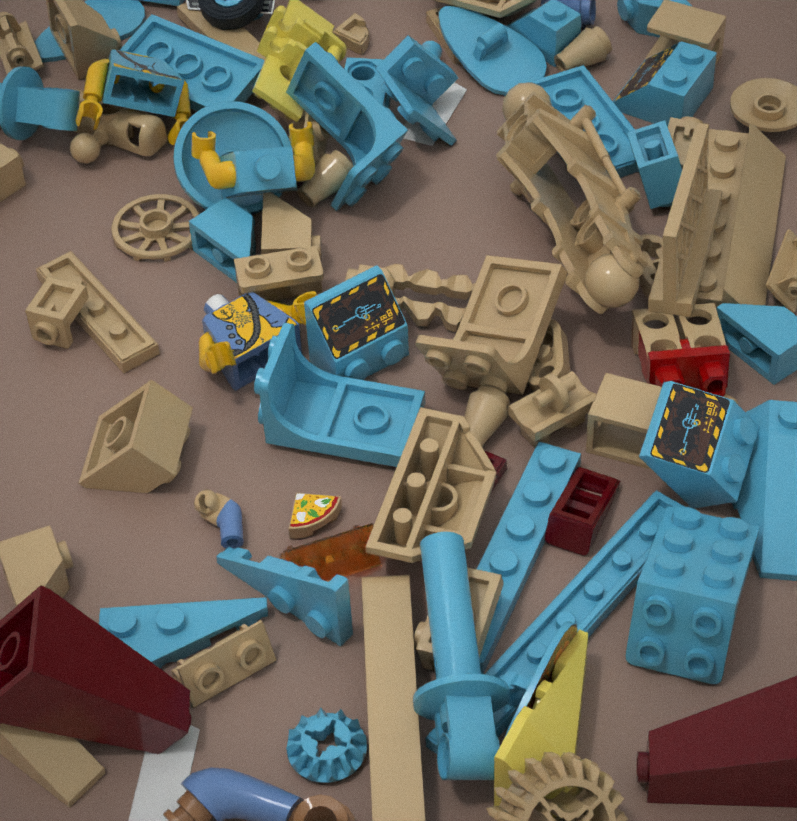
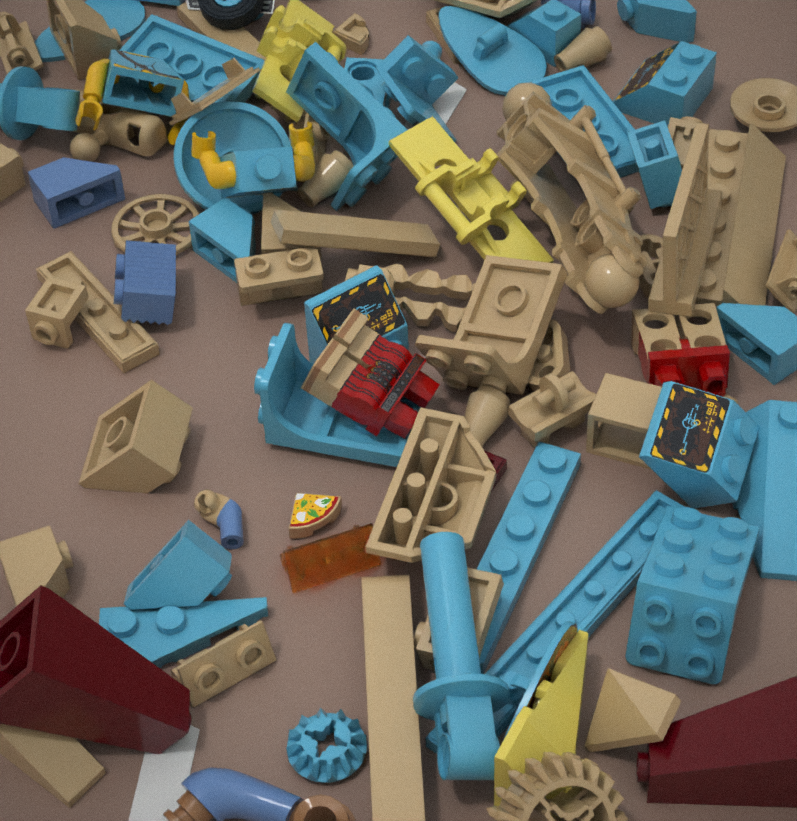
(74, 189): none -> medium blue slope
(147, 282): none -> medium blue brick
(181, 572): none -> medium azure slope
(236, 75): none -> tan piece
(240, 333): torso -> none
(296, 590): medium azure wing -> none
(354, 233): none -> tan tile
(369, 377): none -> hips
(471, 188): none -> light yellow piece
(580, 514): dark red slope -> none
(630, 713): none -> tan slope
(688, 24): tan piece -> none

